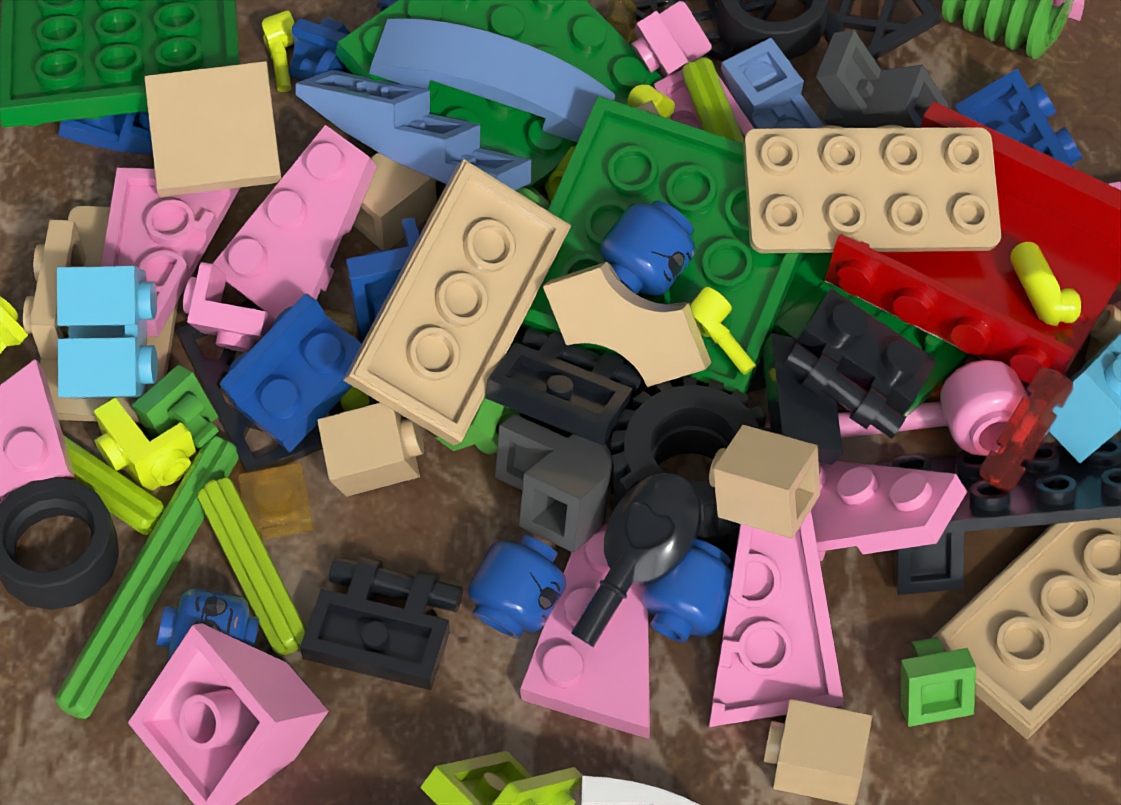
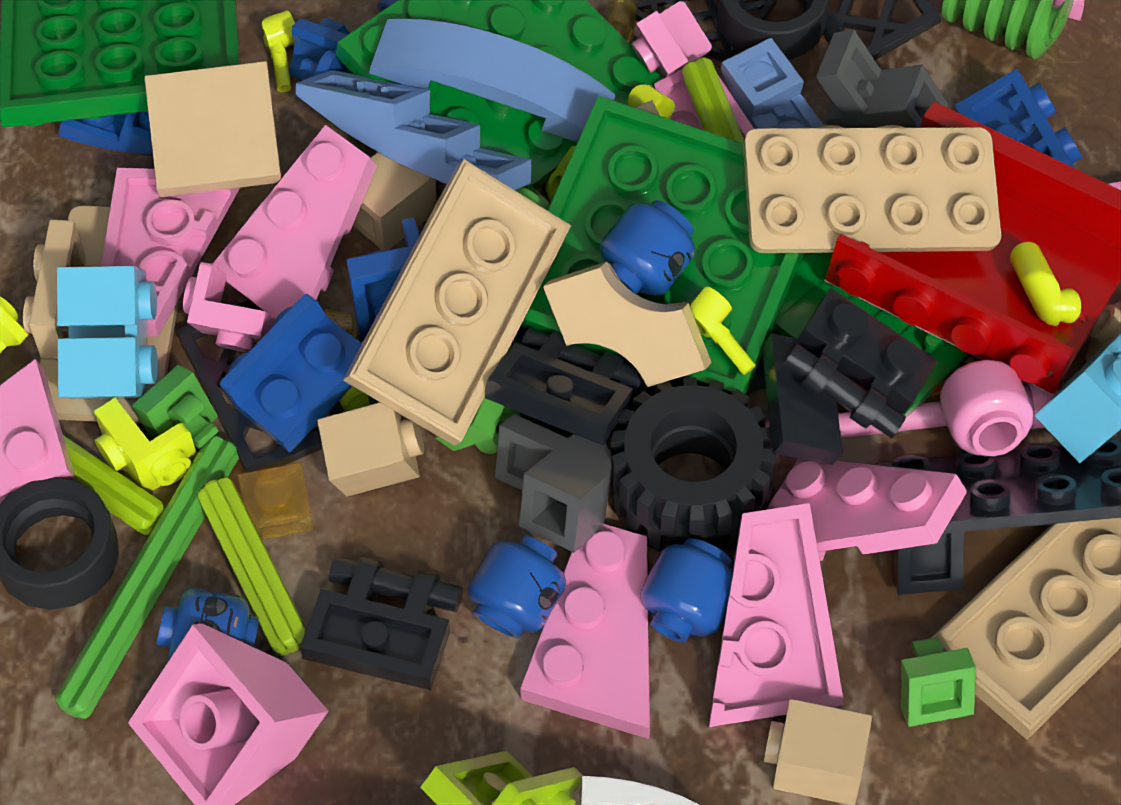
(642, 544): black piece -> none
(766, 481): tan brick -> none
(1026, 429): clear red axle -> none

